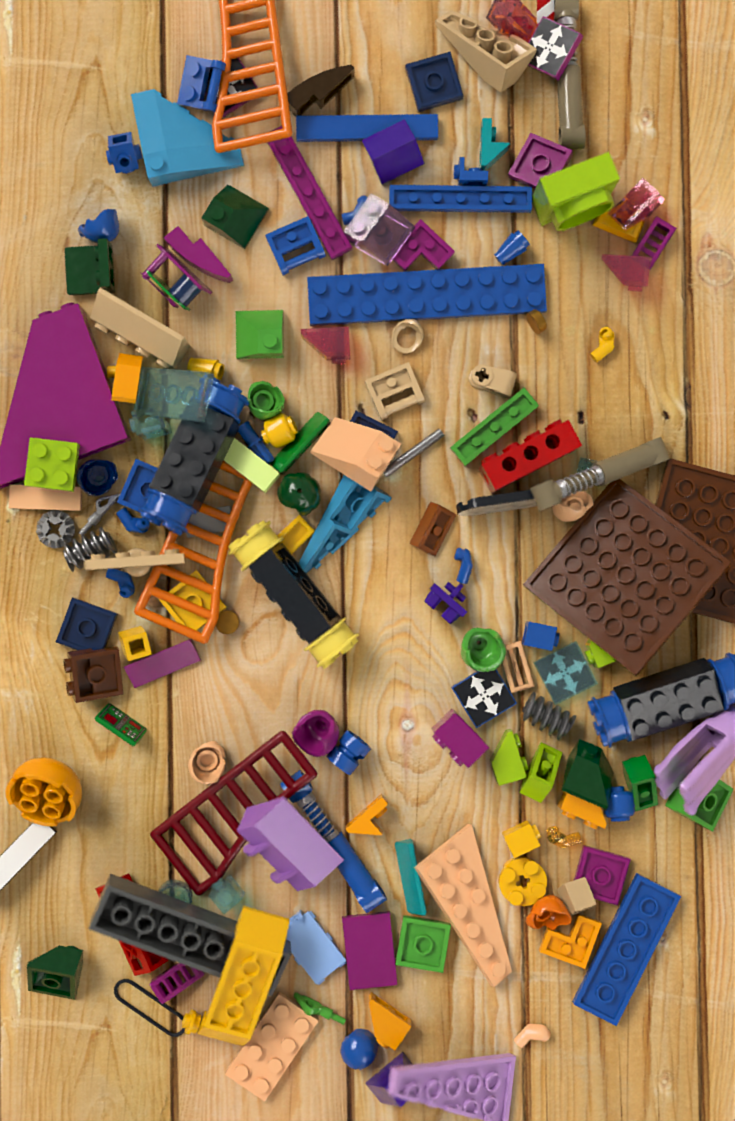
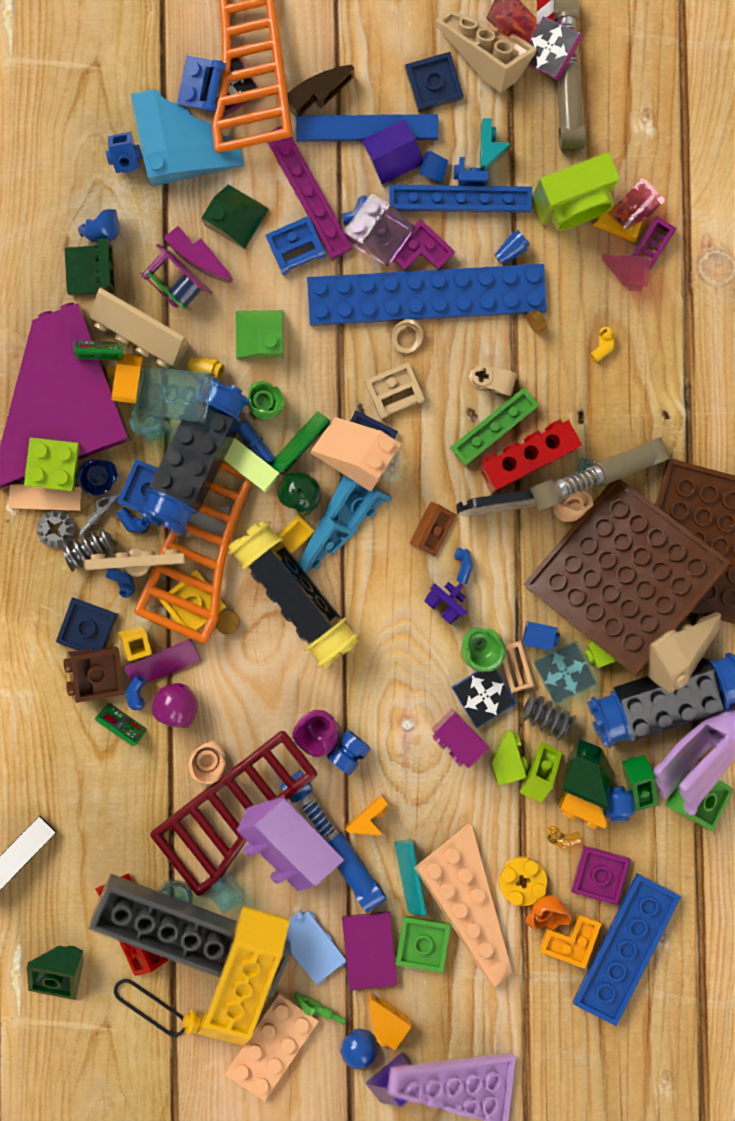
(45, 791): light orange cylinder -> none
(98, 350): none -> green slope
(133, 698): none -> blue arm
(159, 991): magenta slope -> none
(175, 705): none -> magenta piece
(279, 430): yellow head -> none
(329, 342): clear pink slope -> none
(413, 452): flat silver bar -> none
(433, 167): none -> blue tile
(522, 838): yellow brick -> none
(533, 1032): light nougat arm -> none
(538, 159): magenta plate -> none
(577, 896): tan panel -> none
(679, 653): none -> tan wedge

